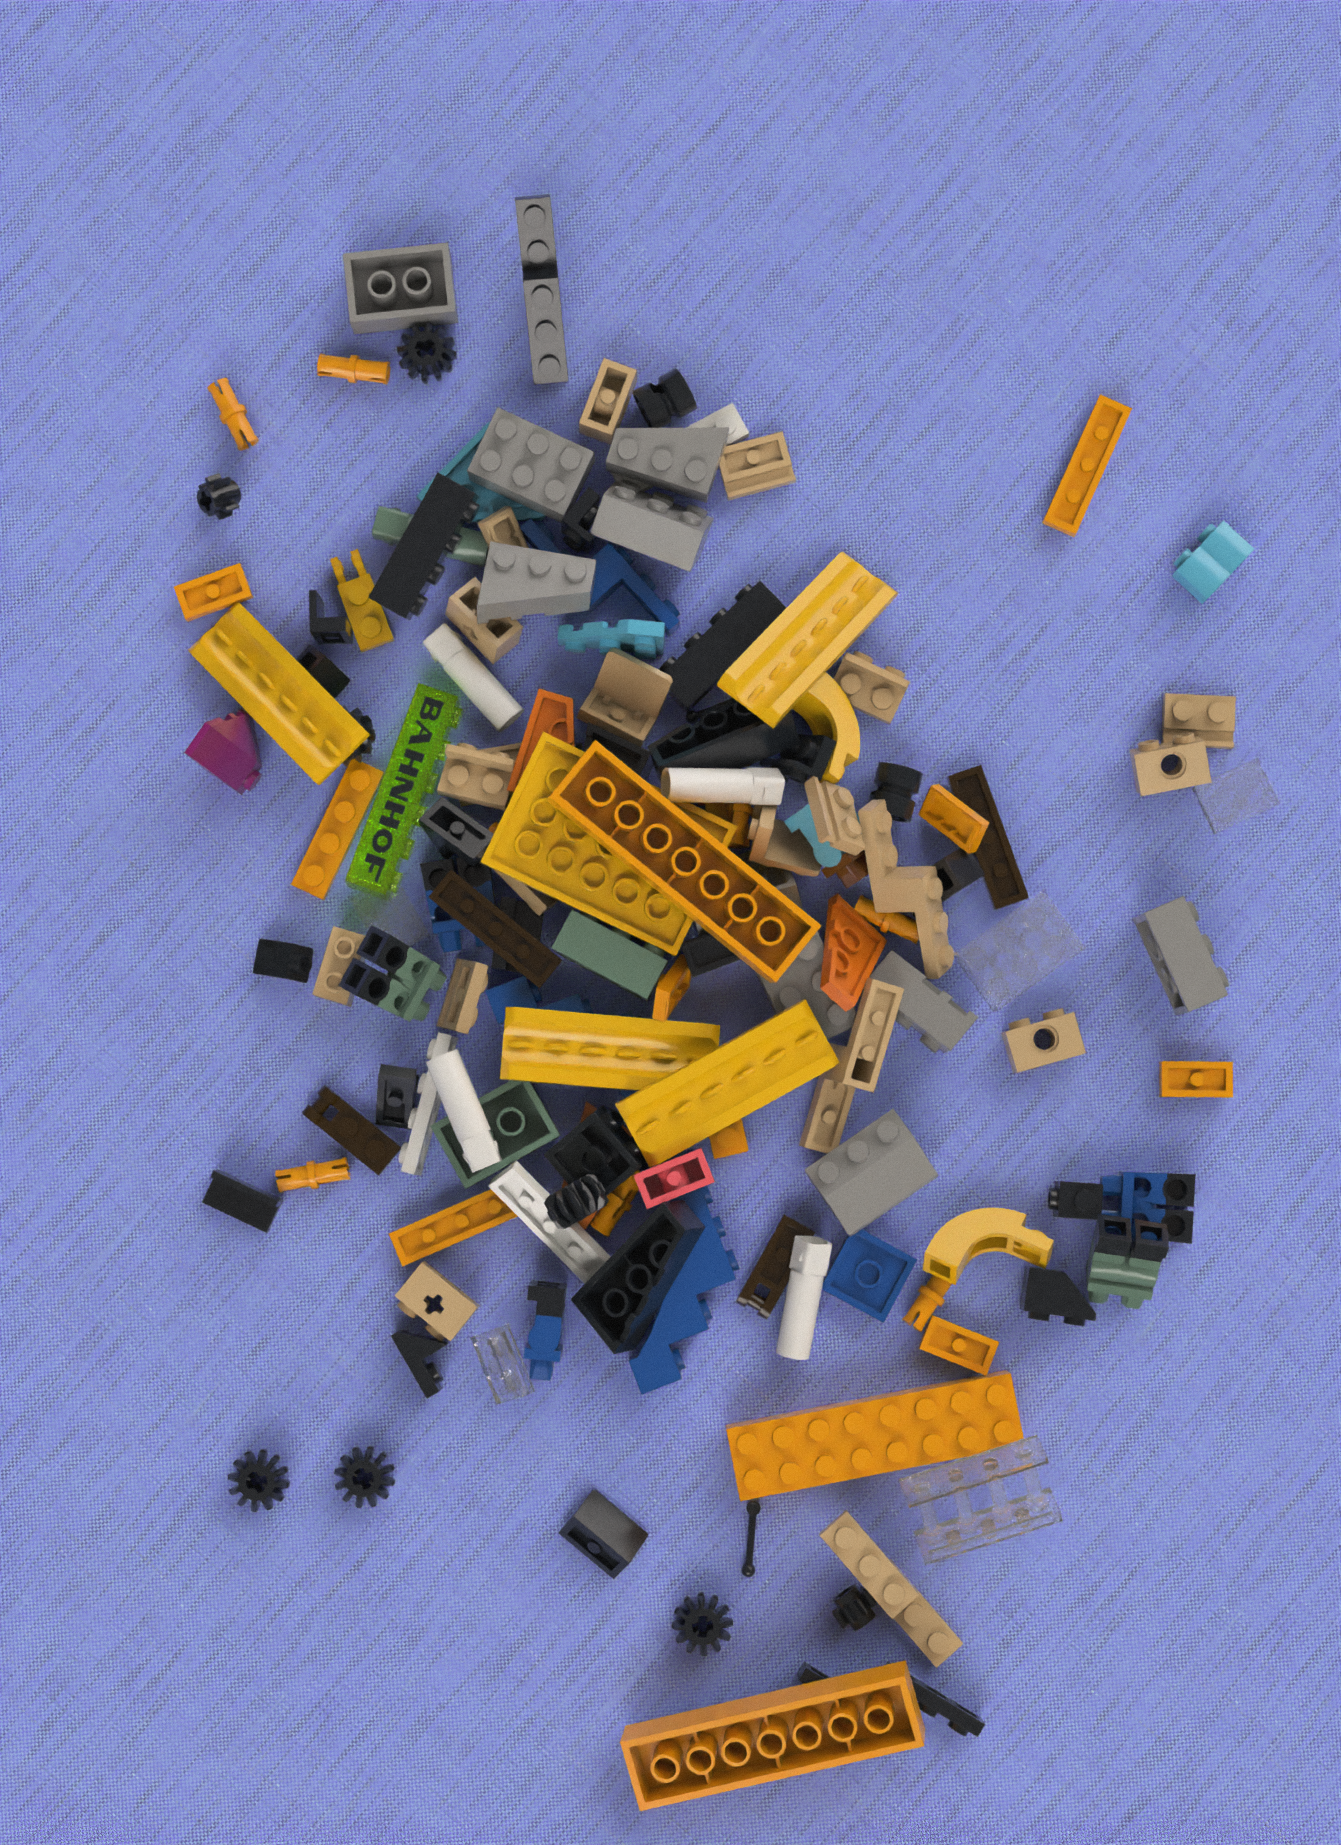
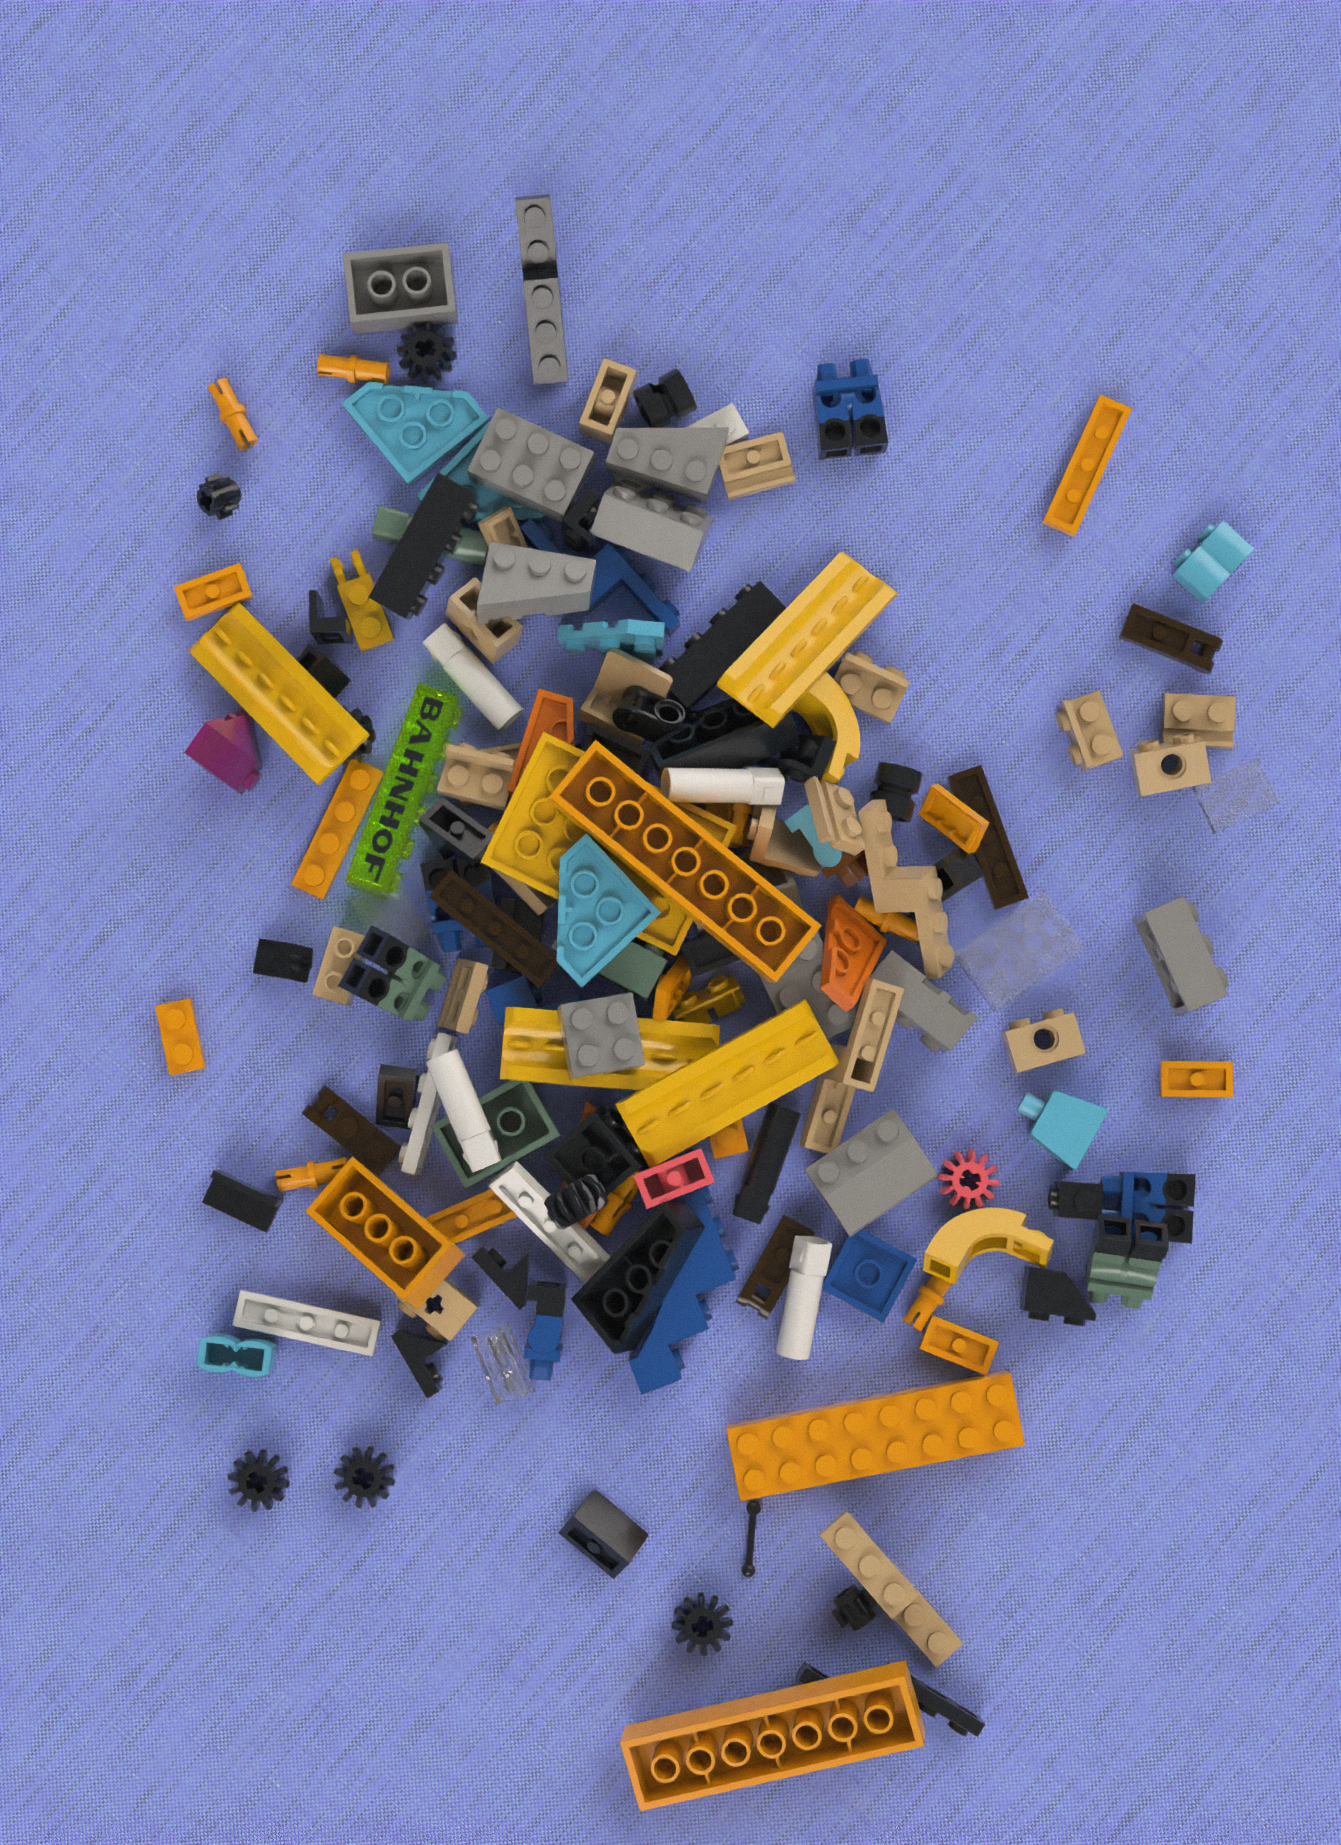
(180, 1037): none -> light orange plate
(226, 1352): none -> medium azure brick
(306, 1322): none -> white plate
(385, 1233): none -> light orange brick
(414, 424): none -> medium azure plate
(512, 1283): none -> black slope
(596, 910): none -> medium azure plate
(600, 1035): none -> light grey brick
(651, 714): none -> black piece
(721, 994): none -> yellow hinge
(765, 1162): none -> black piece
(847, 399): none -> hips
(971, 1168): none -> coral gear
(990, 1524): clear fence -> none
(1062, 1124): none -> medium azure torso
(1089, 731): none -> tan bracket
(1170, 638): none -> dark brown plate

